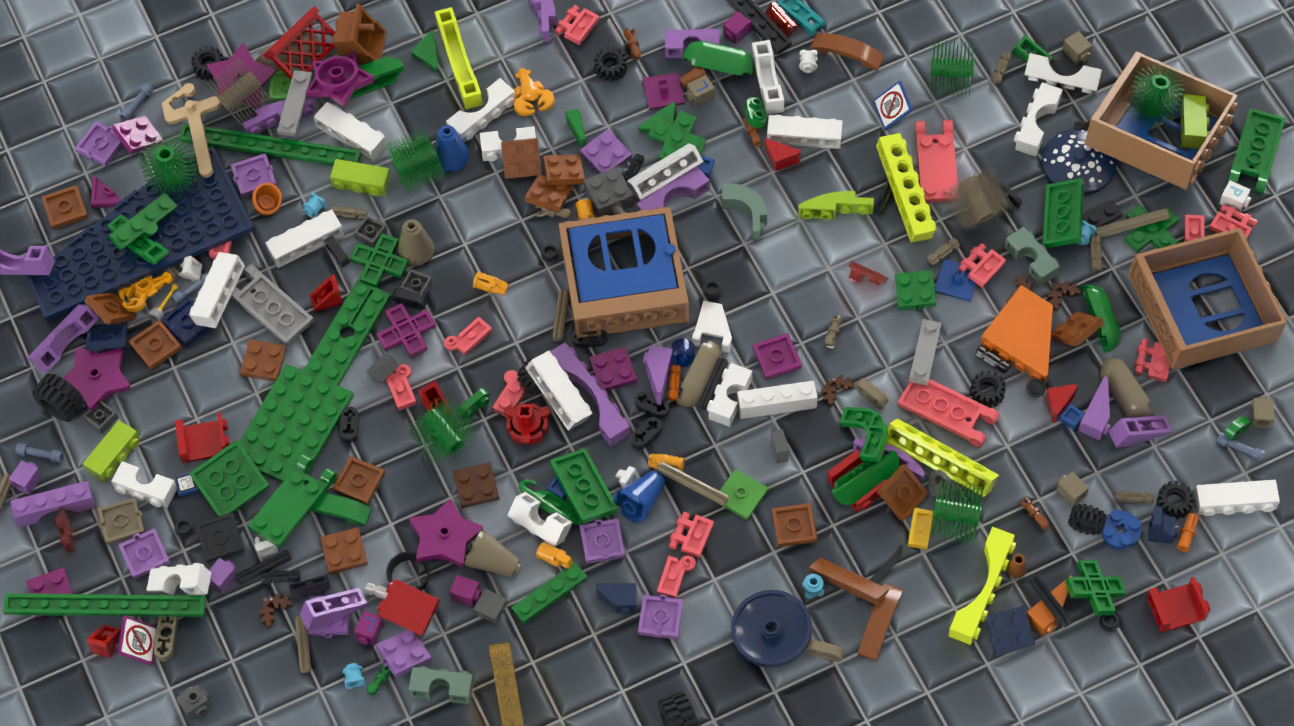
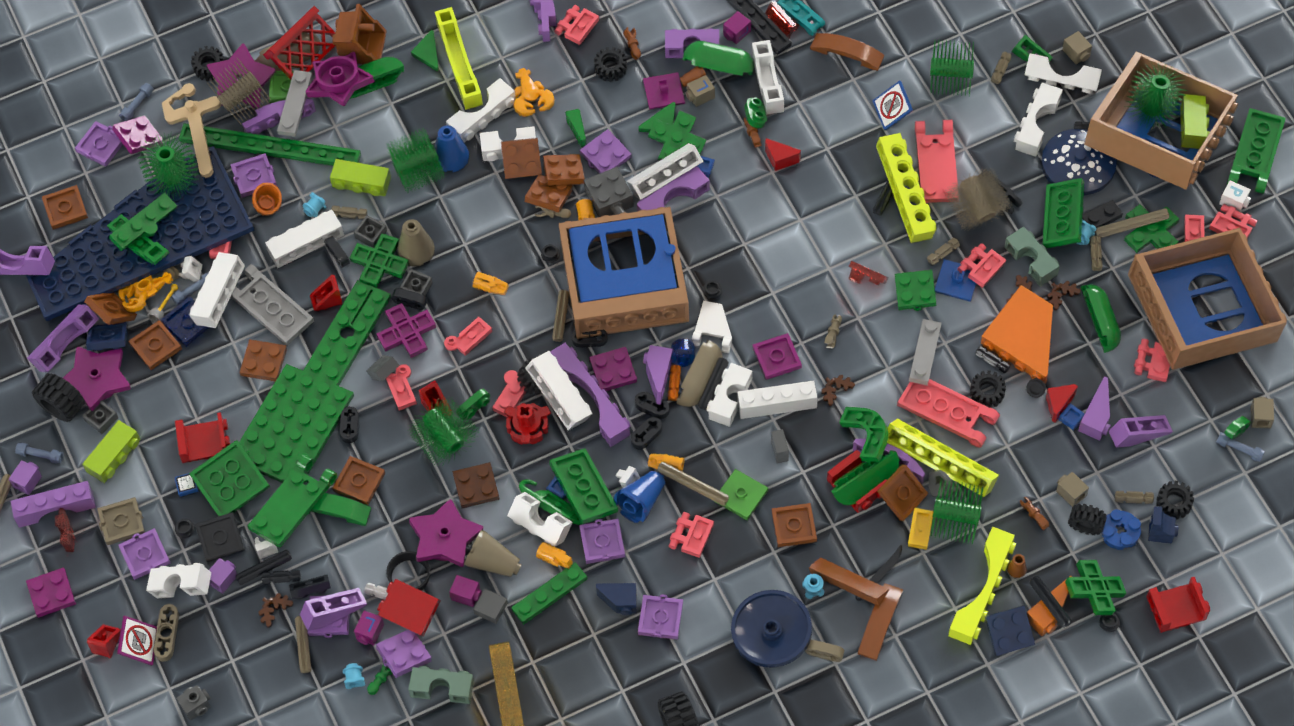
(102, 195): magenta tile -> none
(104, 605): green plate -> none
(157, 492): white arch -> none
(343, 550): dark orange plate -> none
(350, 131): white brick -> none
(634, 167): black axle -> none
(674, 574): coral hinge -> none
(745, 199): sand green arch -> none
(805, 131): white brick -> none
(808, 61): white brick -> none
(829, 204): lime slope -> none
(871, 393): dark tan beam -> none
(1077, 329): dark orange plate -> none
(1125, 388): dark tan brick -> none
(1188, 532): orange axle -> none
(1236, 497): white brick -> none

